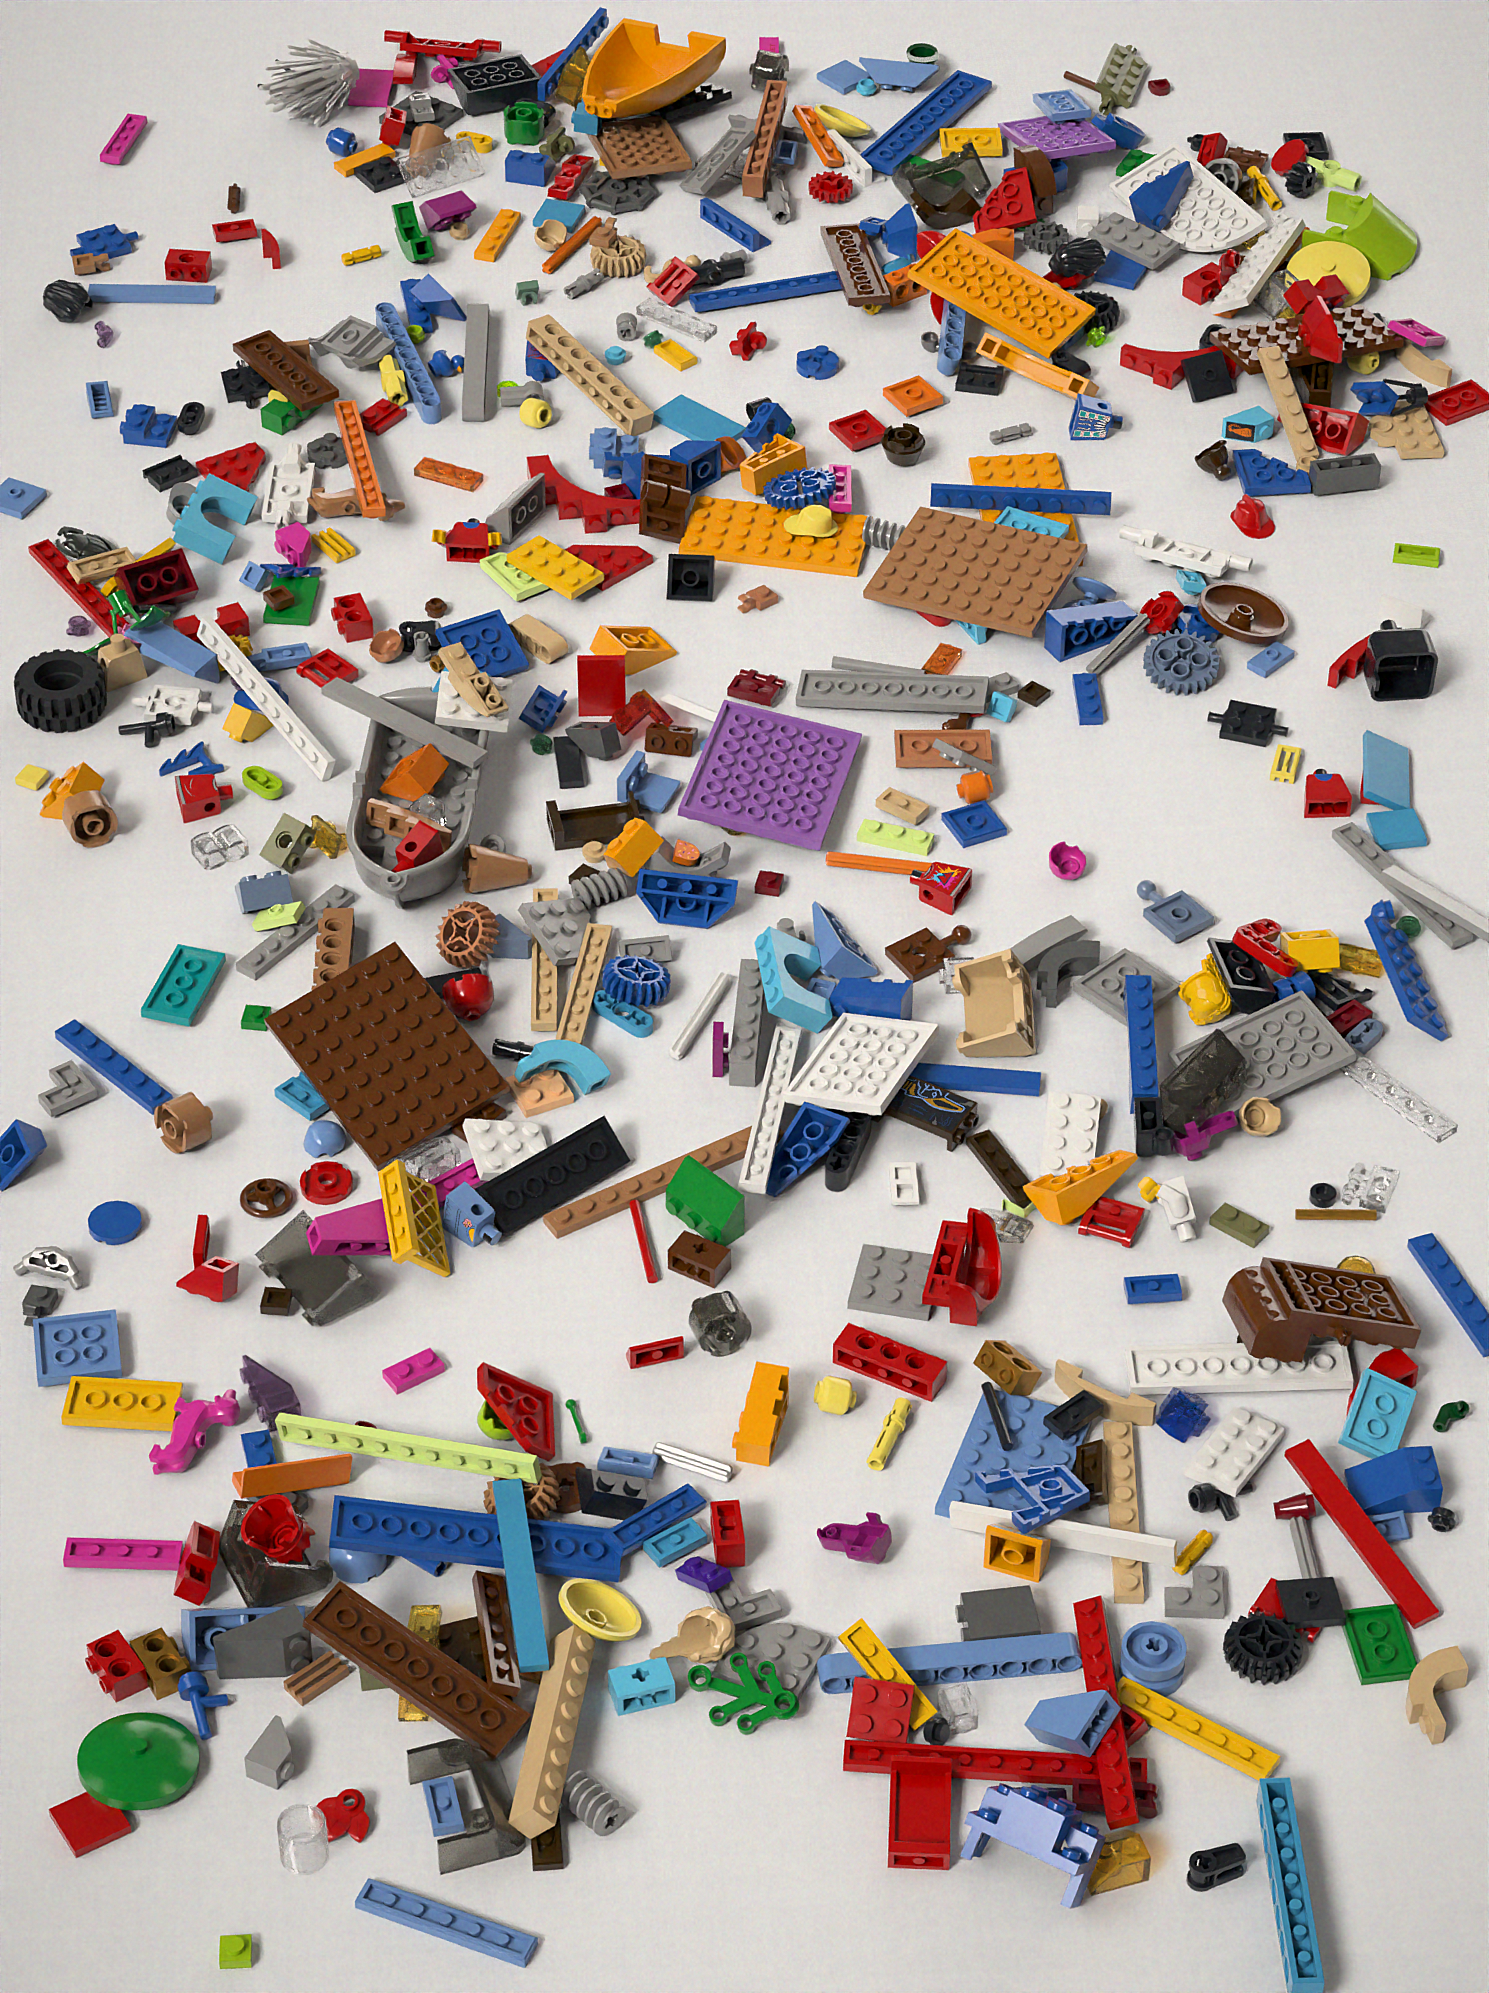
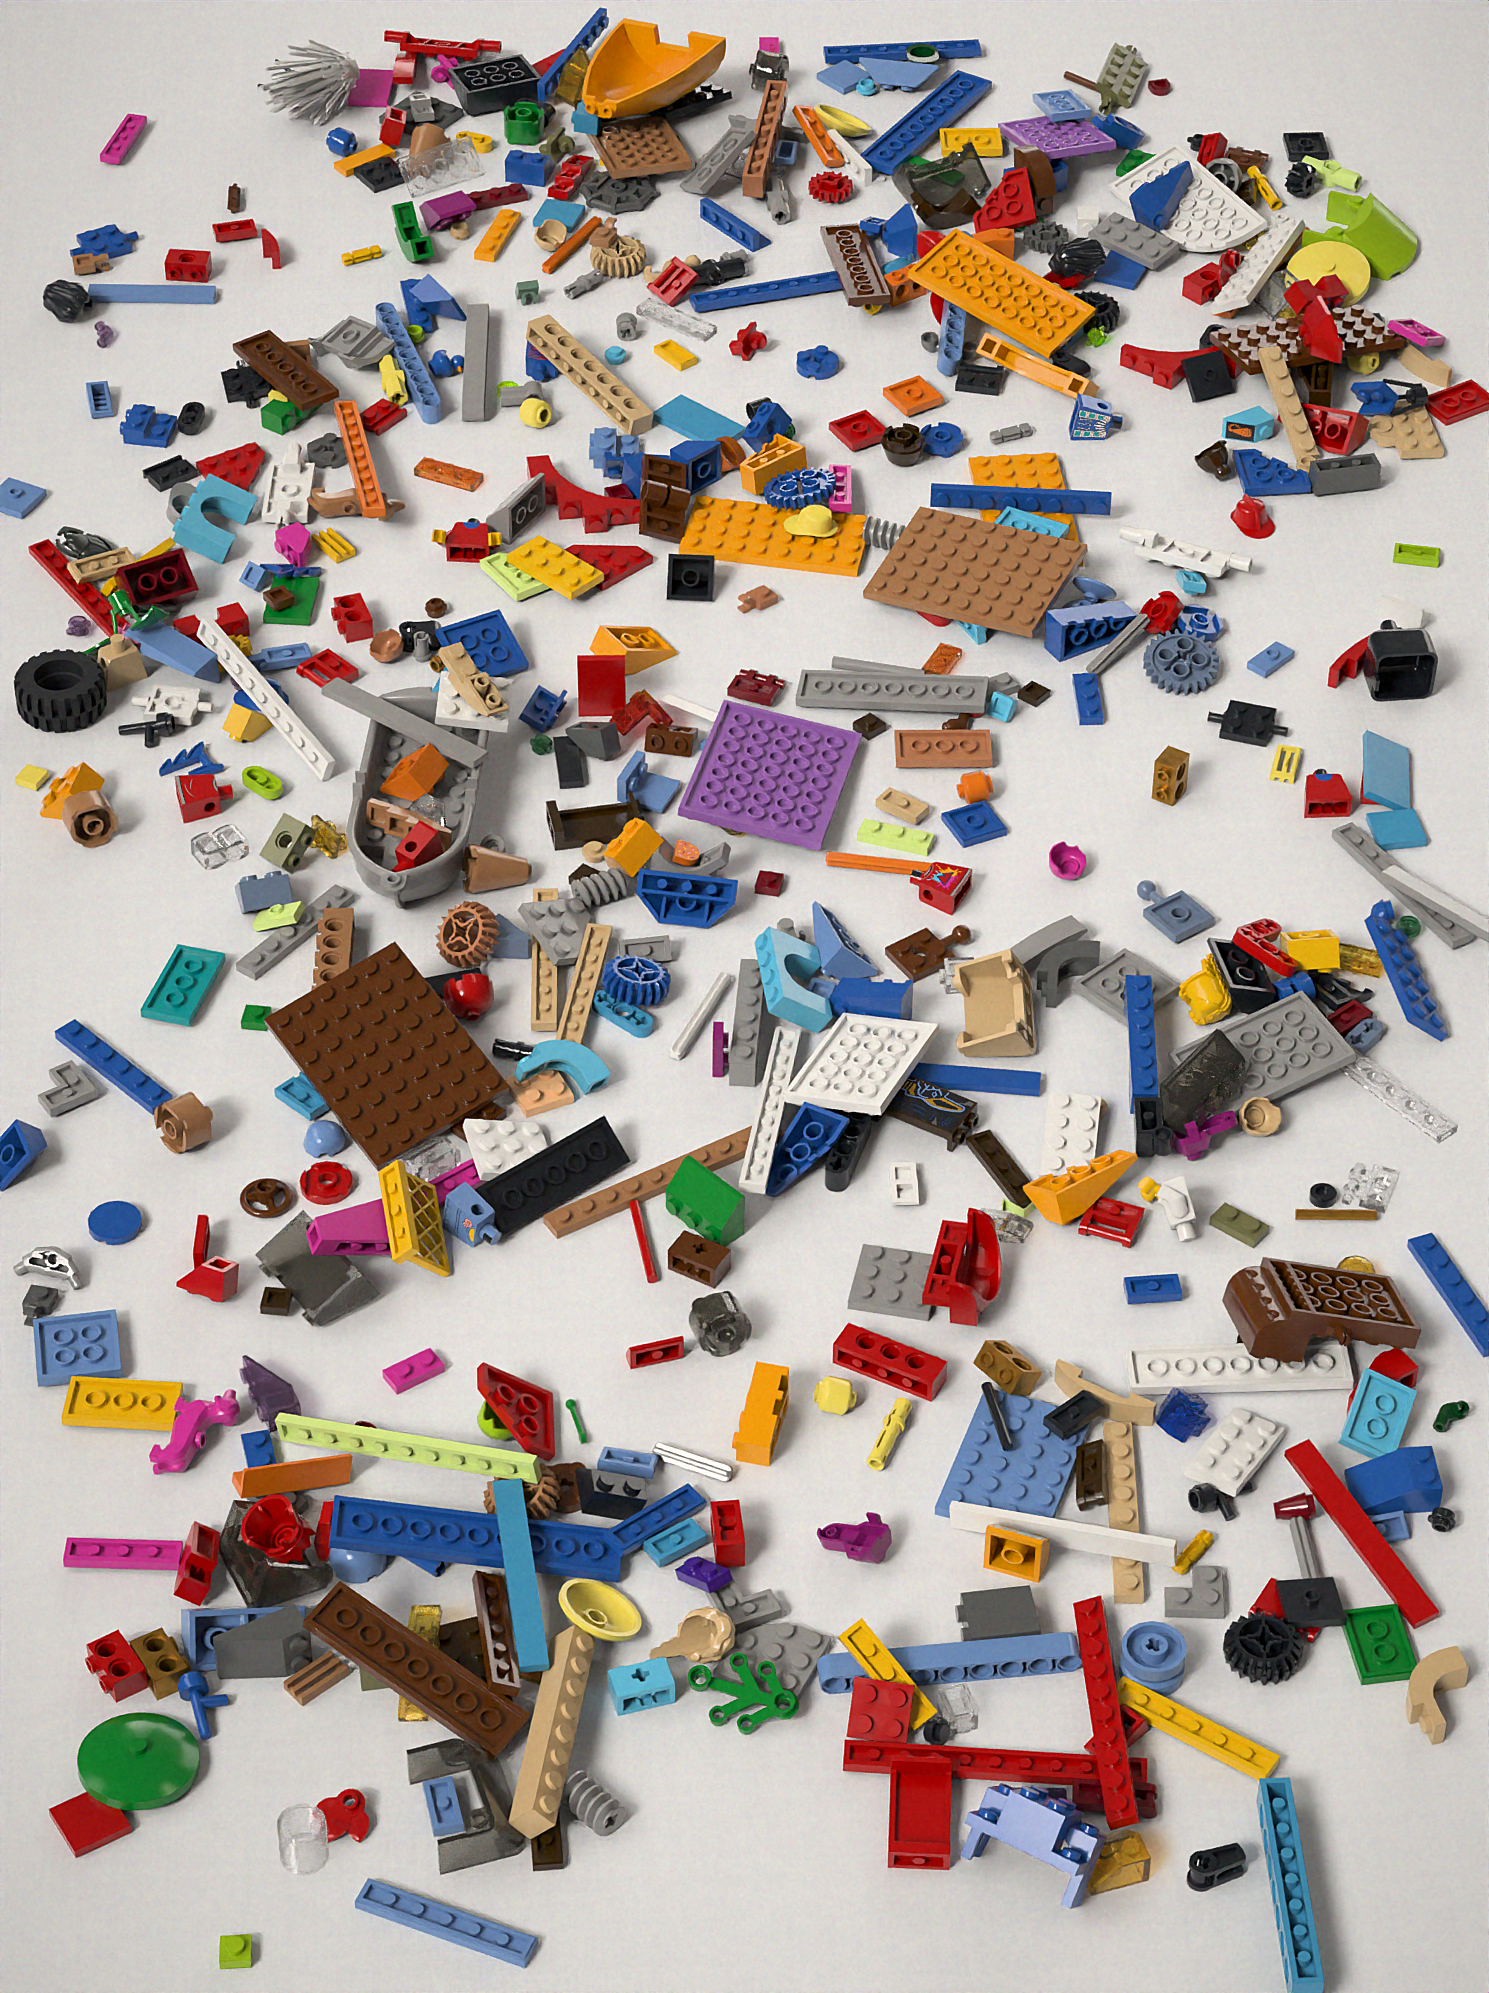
(270, 1756): light grey slope -> none
(322, 1535): none -> red slope
(498, 196): none -> dark red plate
(538, 639): tan beam -> none
(652, 339): clear green plate -> none
(869, 726): none -> dark brown plate
(897, 51): none -> blue plate
(945, 447): none -> blue plate
(962, 758): light grey plate -> none
(1047, 1489): blue wing -> none
(1073, 1721): medium blue slope -> none
(1170, 775): none -> pearl gold brick
(1243, 613): reddish brown dish -> none
(1287, 155): red tile -> none

